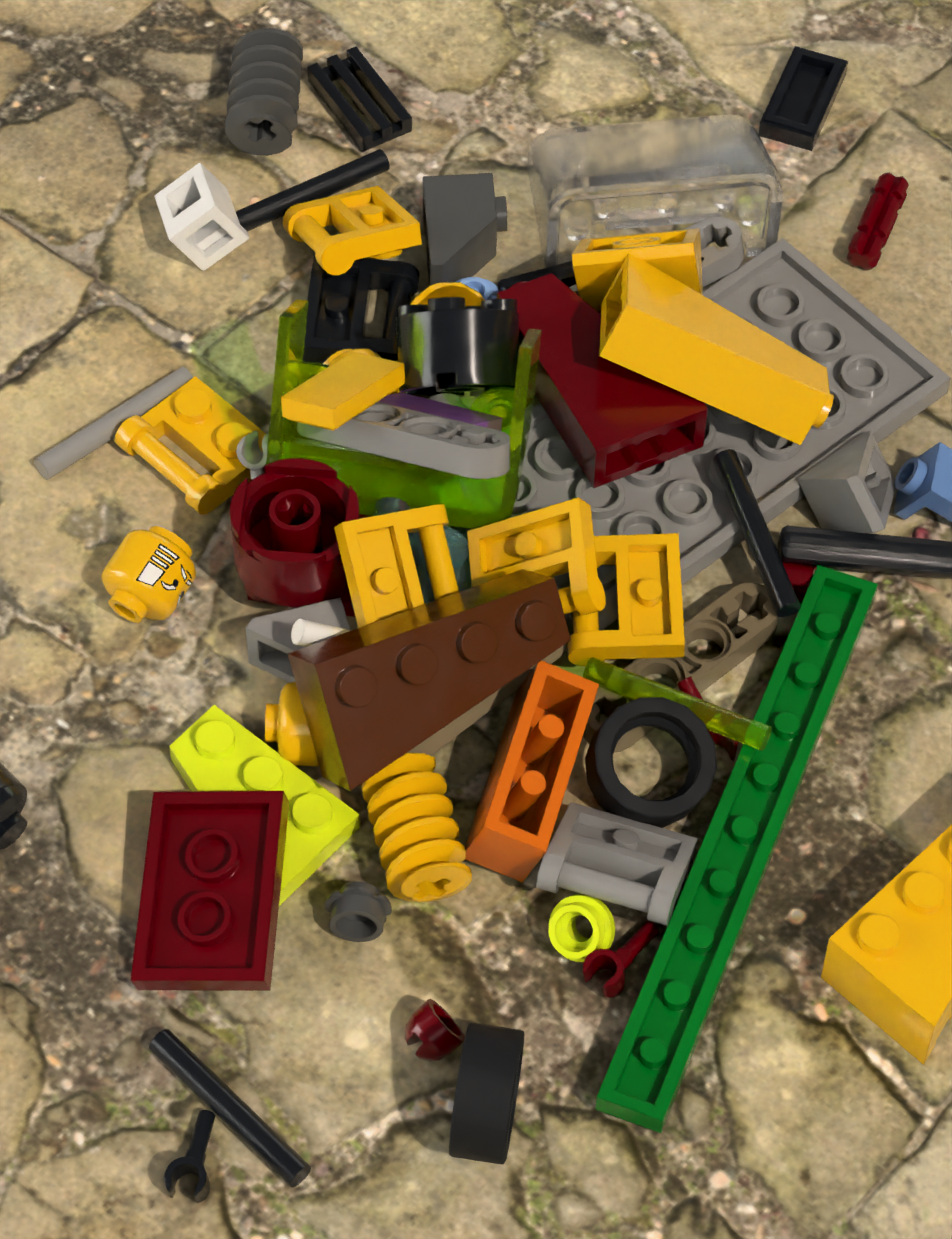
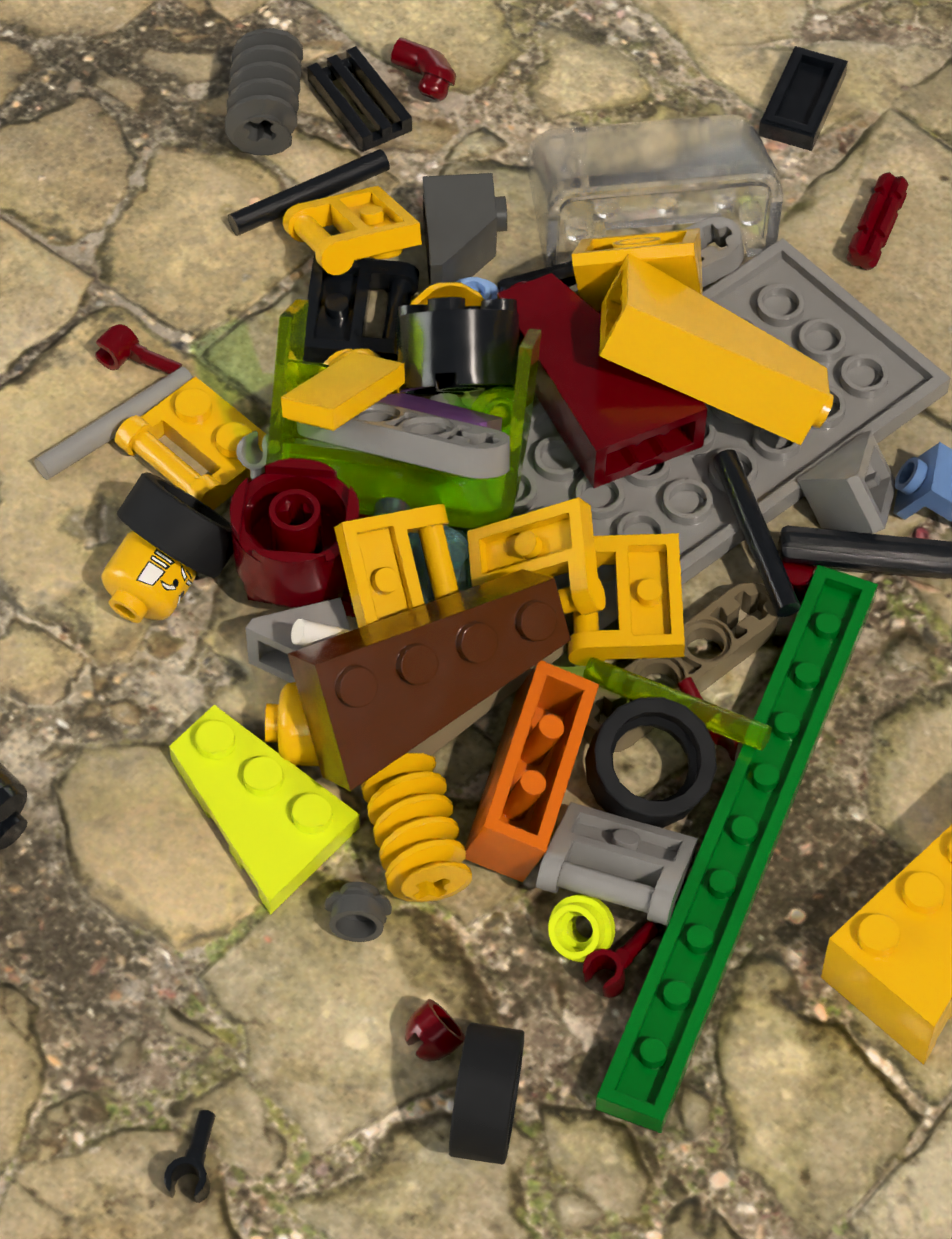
(121, 343): none -> dark red hand
(178, 524): none -> black tyre
(200, 217): white brick -> none
(210, 891): dark red plate -> none
(230, 1108): black bar -> none
(427, 62): none -> dark red arm

